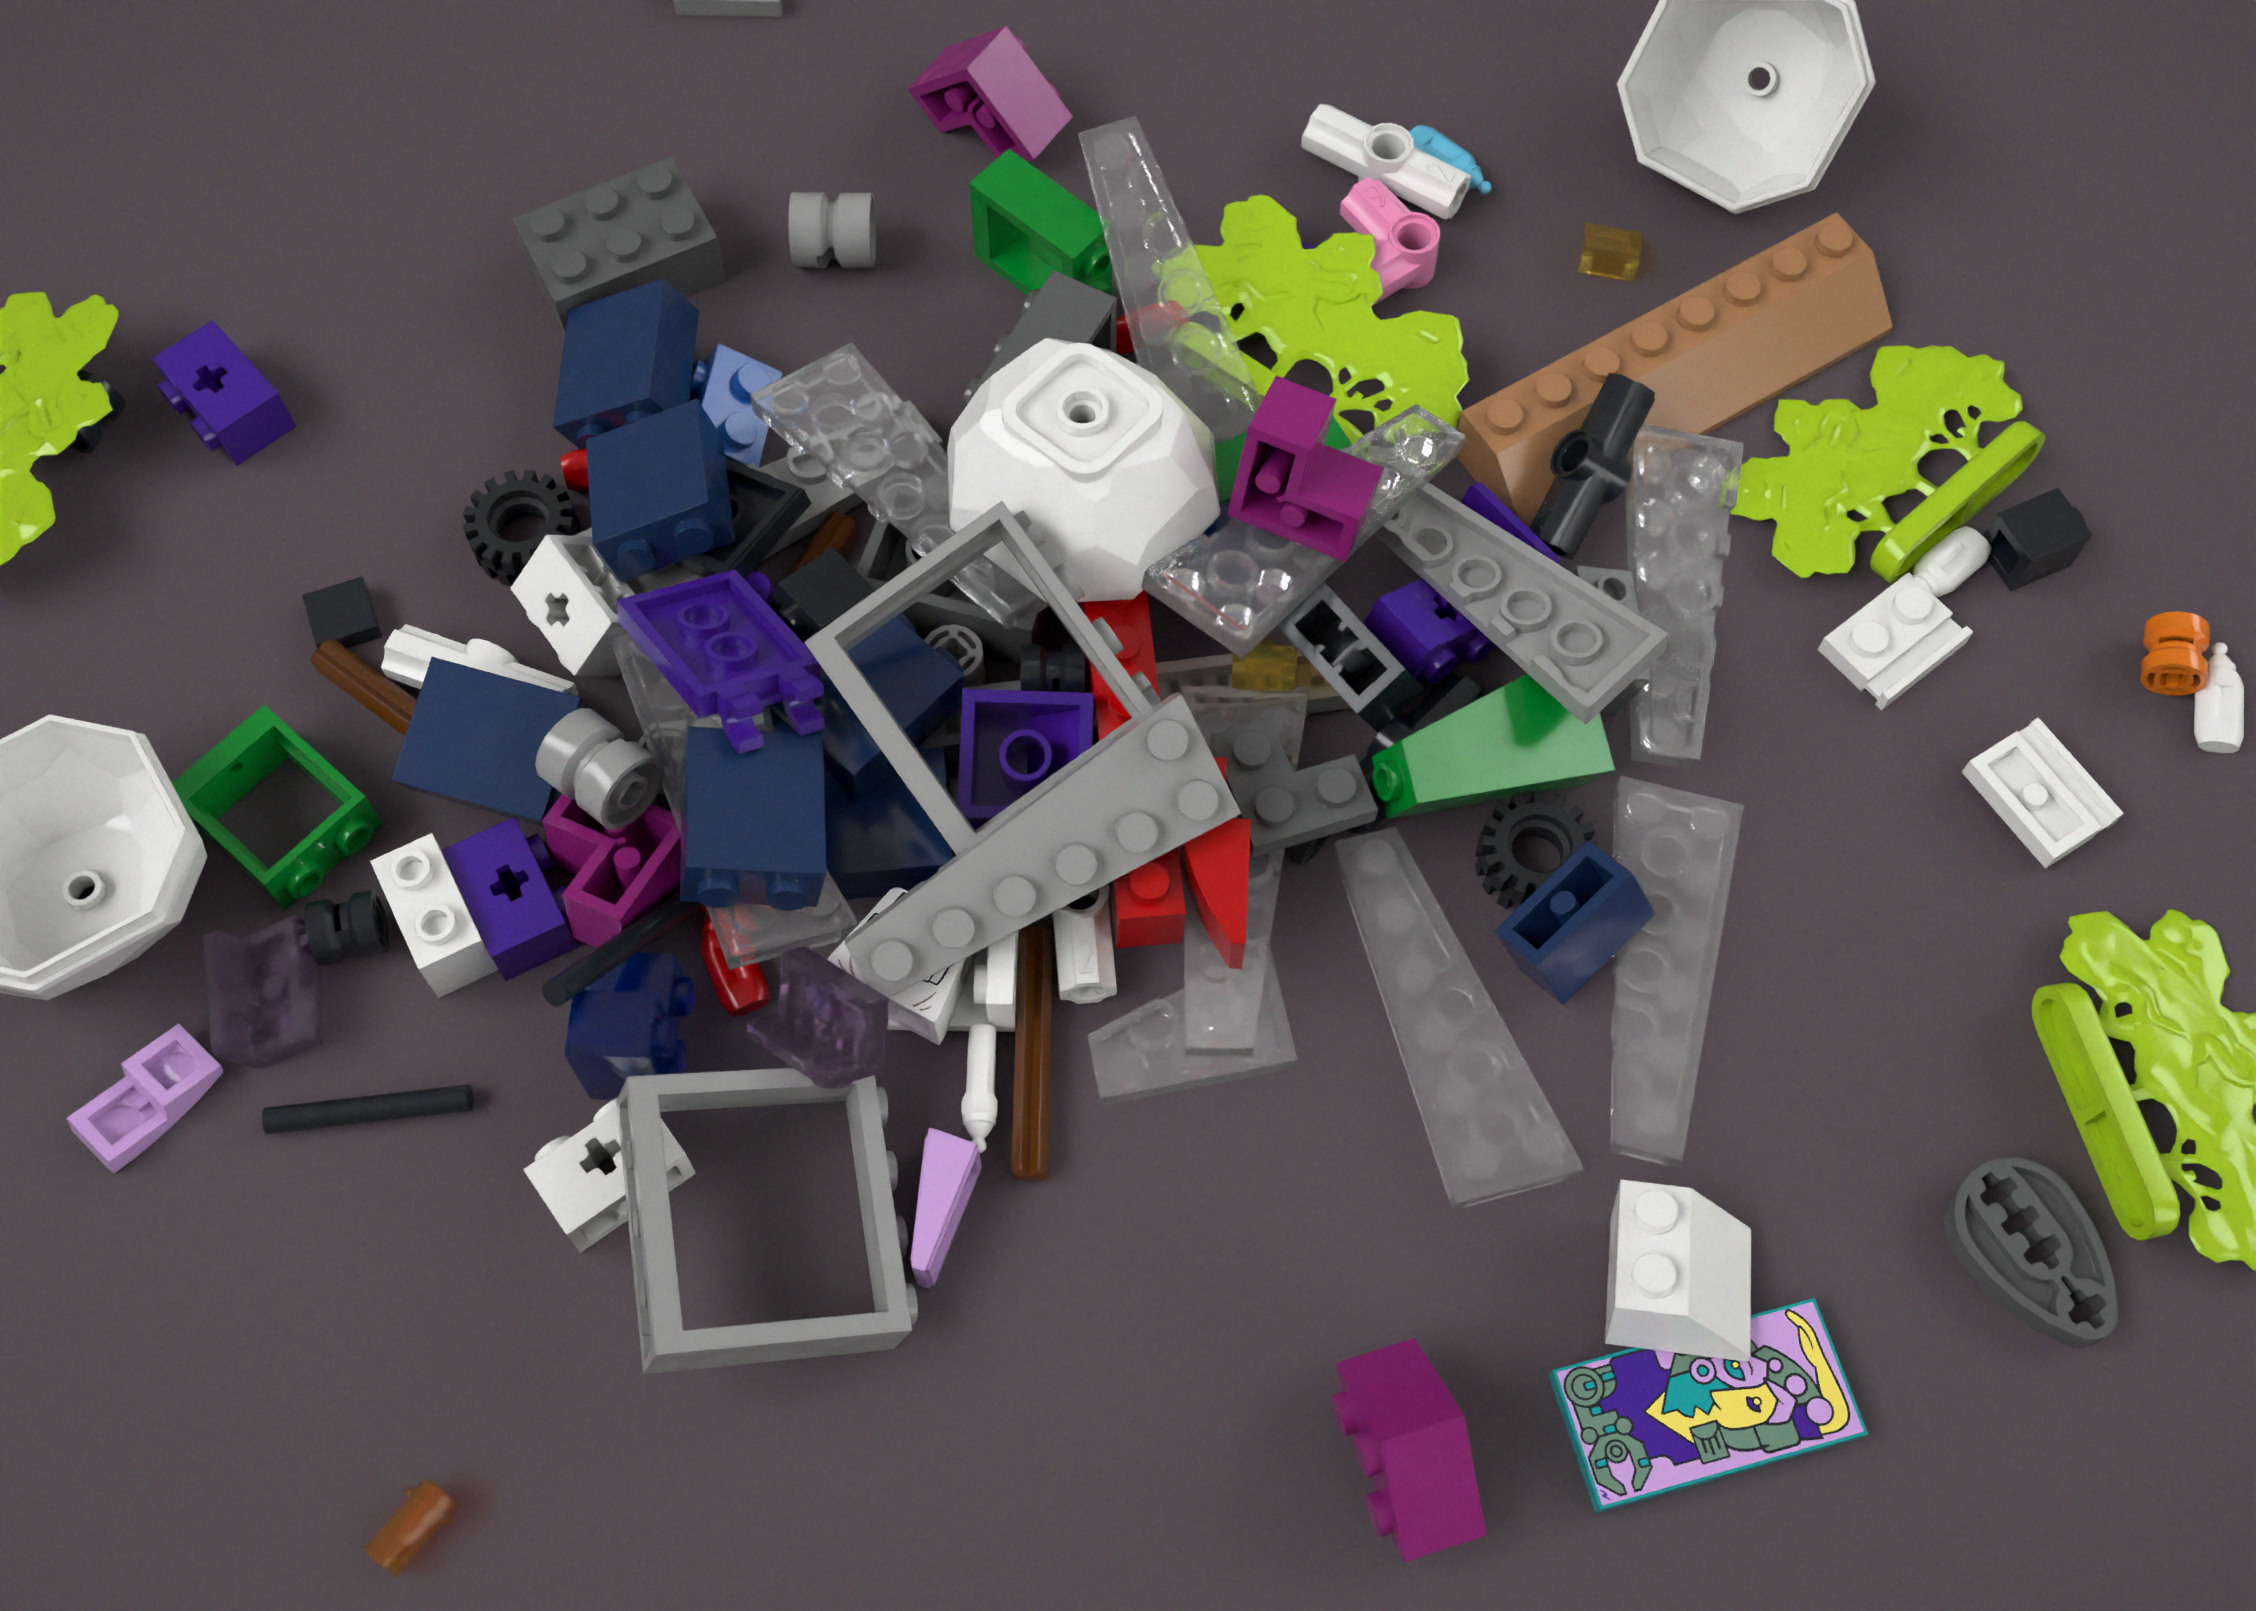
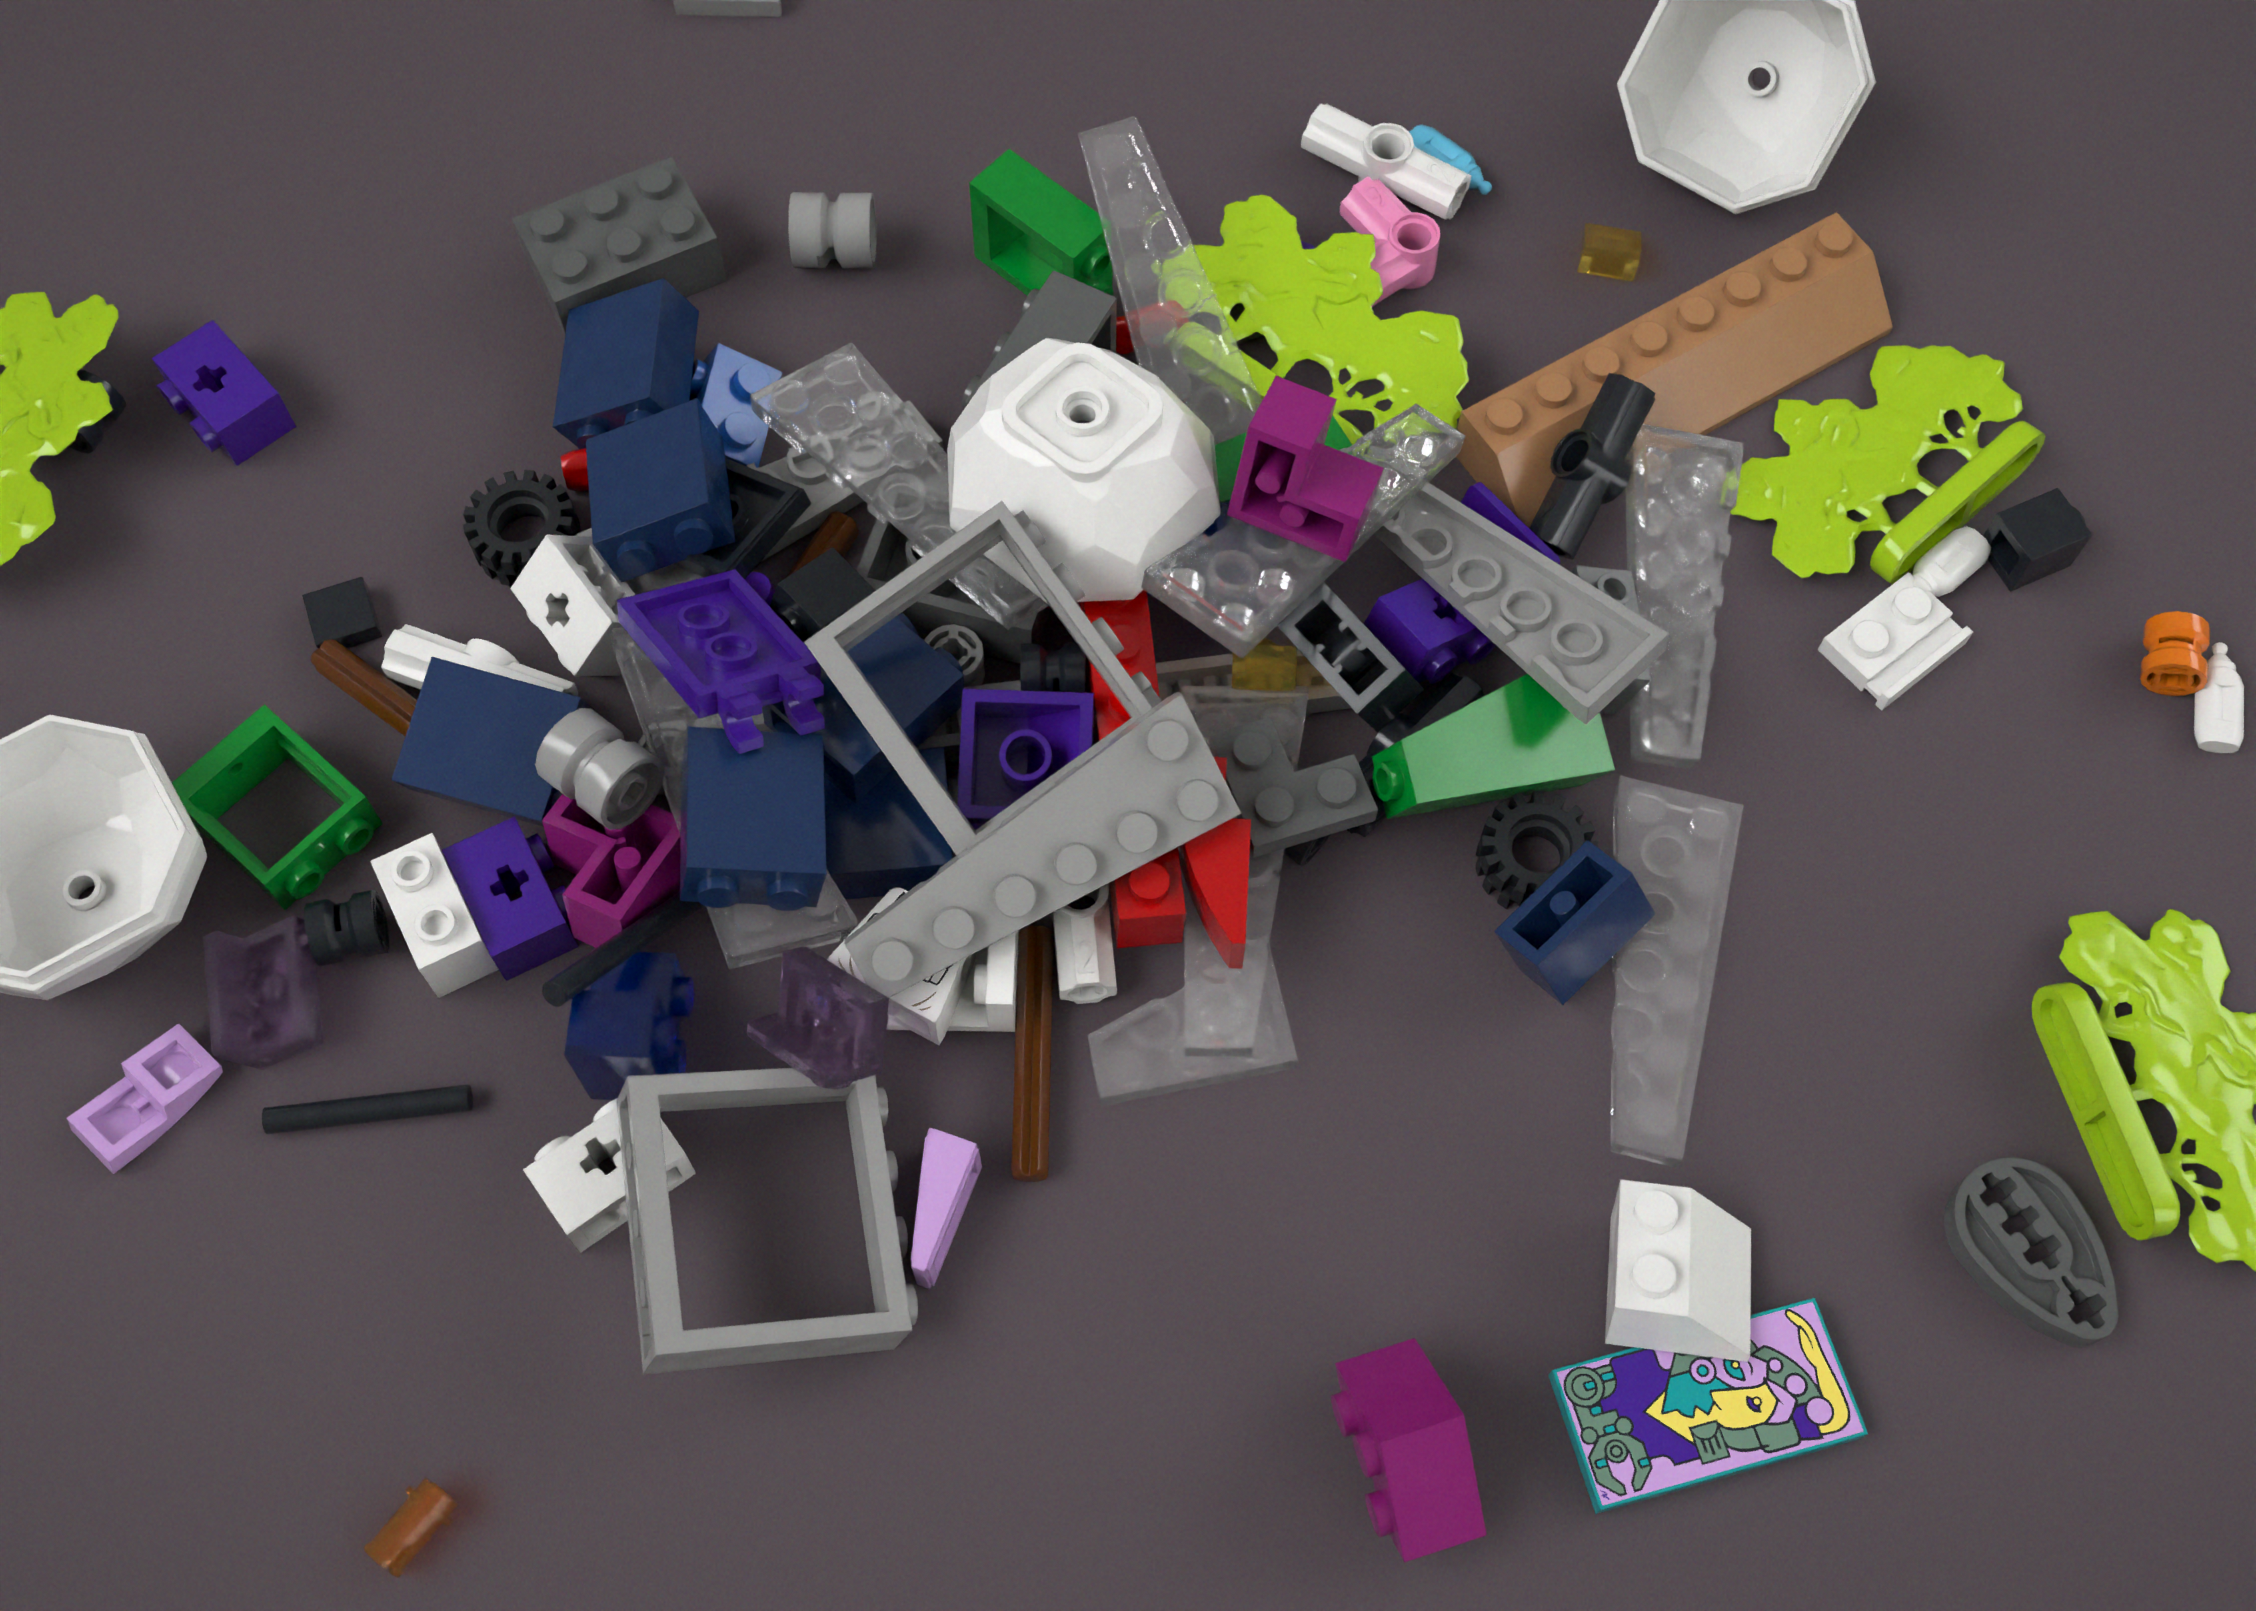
(738, 989): red piece -> none
(979, 1103): white piece -> none
(995, 90): magenta brick -> none
(1465, 1070): clear wing -> none
(2042, 792): white plate -> none

